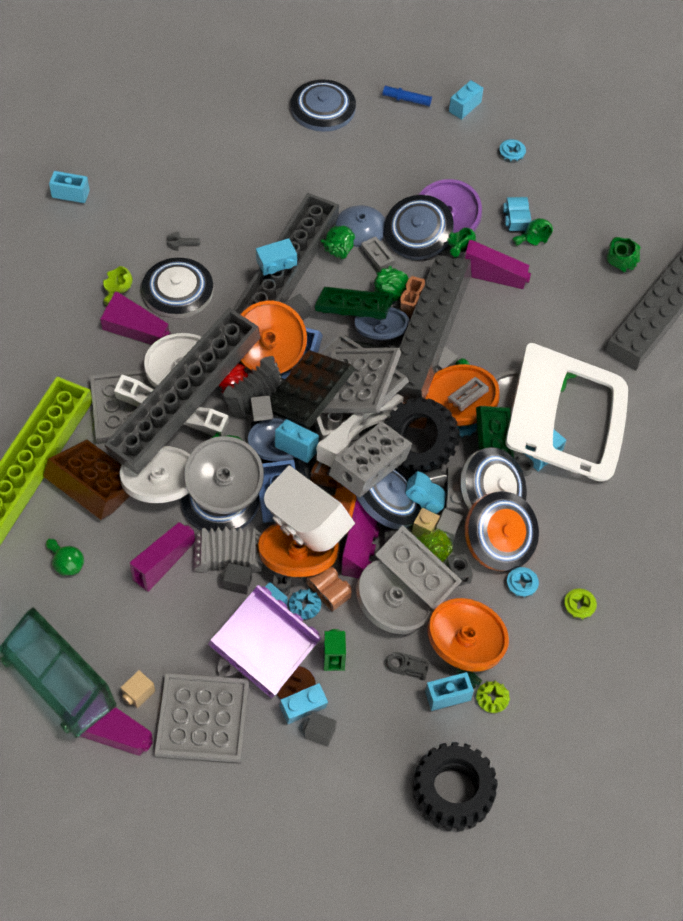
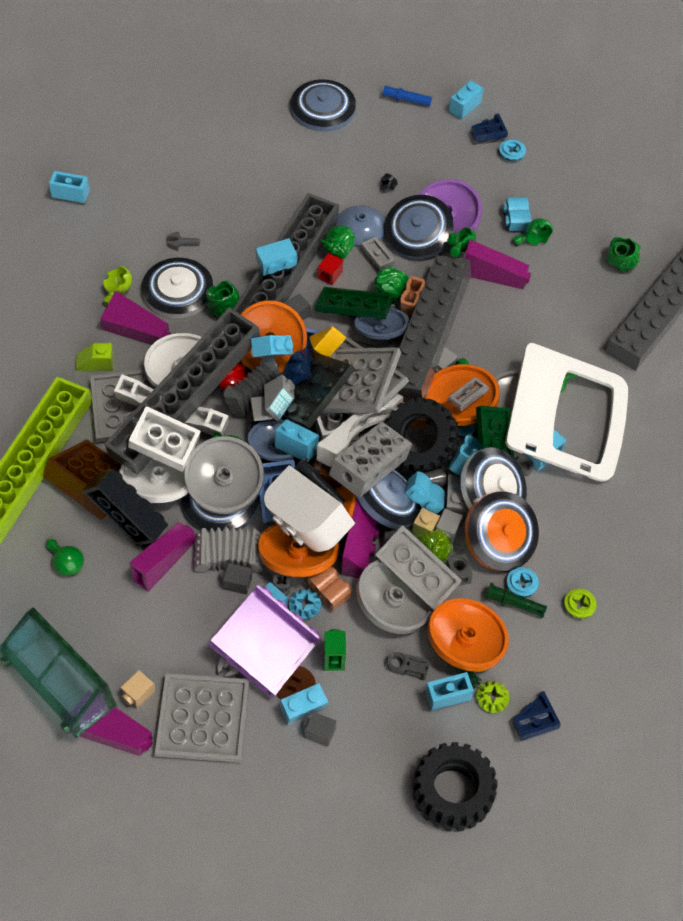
(96, 358): none -> lime slope
(125, 507): none -> black brick
(164, 439): none -> white brick
(221, 298): none -> green hair
(272, 346): none -> medium azure brick
(278, 396): none -> light grey slope
(298, 366): none -> dark blue wing
(314, 475): none -> black pin
(327, 341): none -> yellow slope
(330, 269): none -> red brick
(388, 181): none -> black tile
(464, 451): none -> medium azure brick
(489, 129): none -> dark blue wing
(506, 597): none -> dark green pin
(536, 718): none -> dark blue wing

